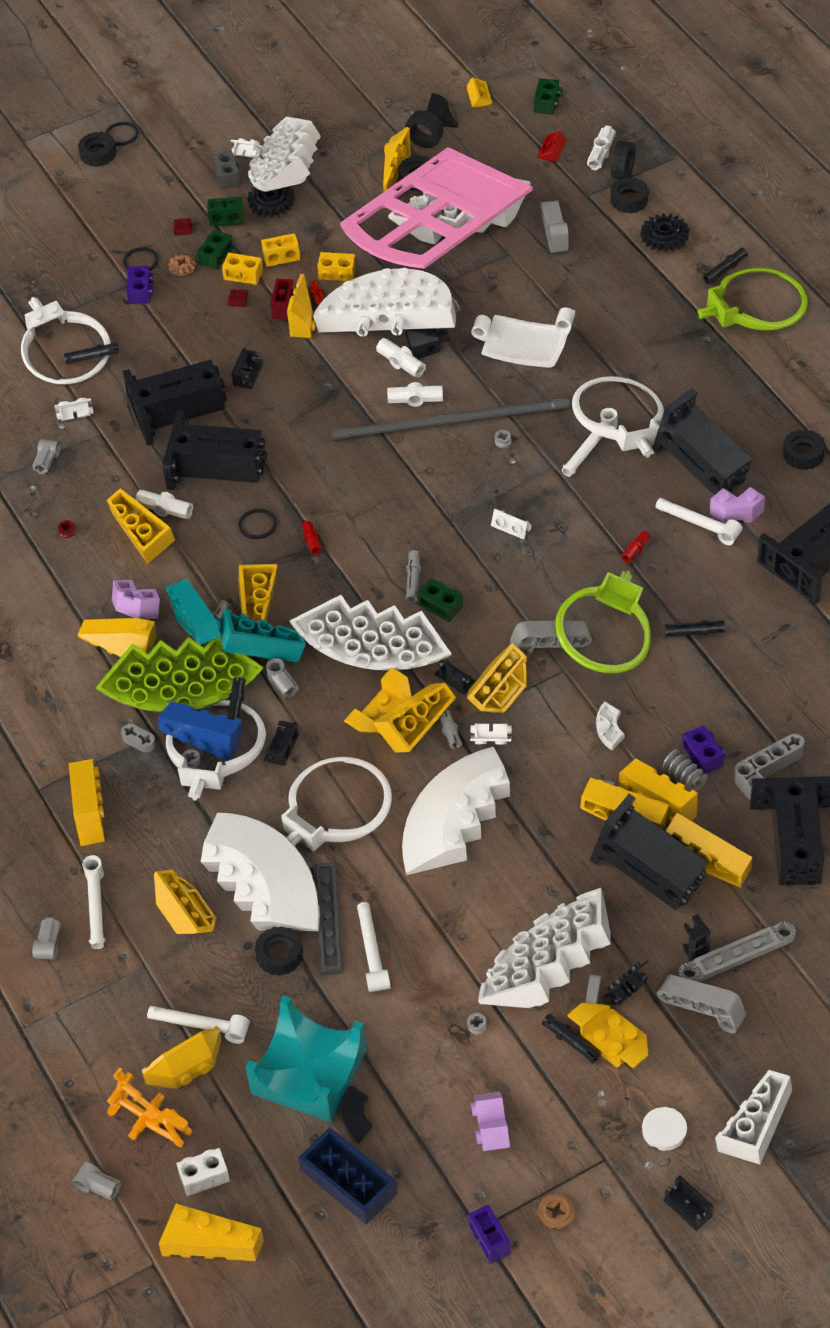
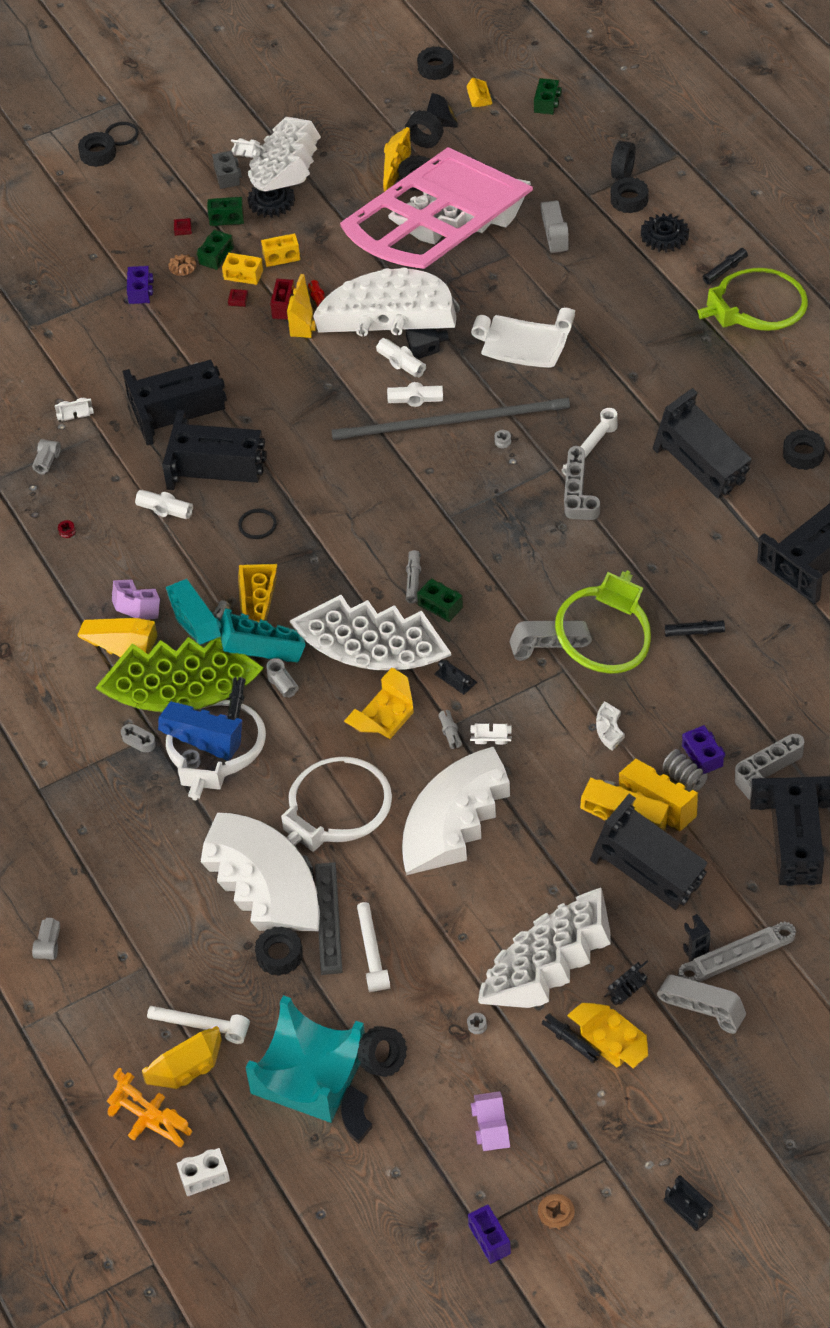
(44, 314): white brick -> none
(87, 801): yellow wedge -> none
(92, 1179): light grey piece -> none
(94, 896): white piece -> none
(98, 351): black pin -> none
(141, 249): black piece -> none
(142, 527): yellow wedge -> none
(182, 904): yellow wedge -> none
(209, 1235): yellow wedge -> none
(246, 369): black hinge -> none
(282, 743): black hinge -> none
(311, 537): red axle -> none
(336, 266): yellow brick -> none
(348, 1175): dark blue brick -> none
(396, 1054): none -> black tyre
(414, 717): yellow wedge -> none
(435, 54): none -> black tyre
(500, 682): yellow wedge -> none
(510, 524): white hinge -> none
(552, 146): red slope -> none
(576, 482): none -> light grey beam
(593, 989): light grey beam -> none
(601, 148): white piece -> none
(635, 547): red axle -> none
(639, 439): white brick -> none
(664, 1128): white tile -> none
(723, 859): yellow wedge -> none
(726, 532): white piece -> none
(729, 507): lavender brick -> none
(755, 1123): white wedge -> none

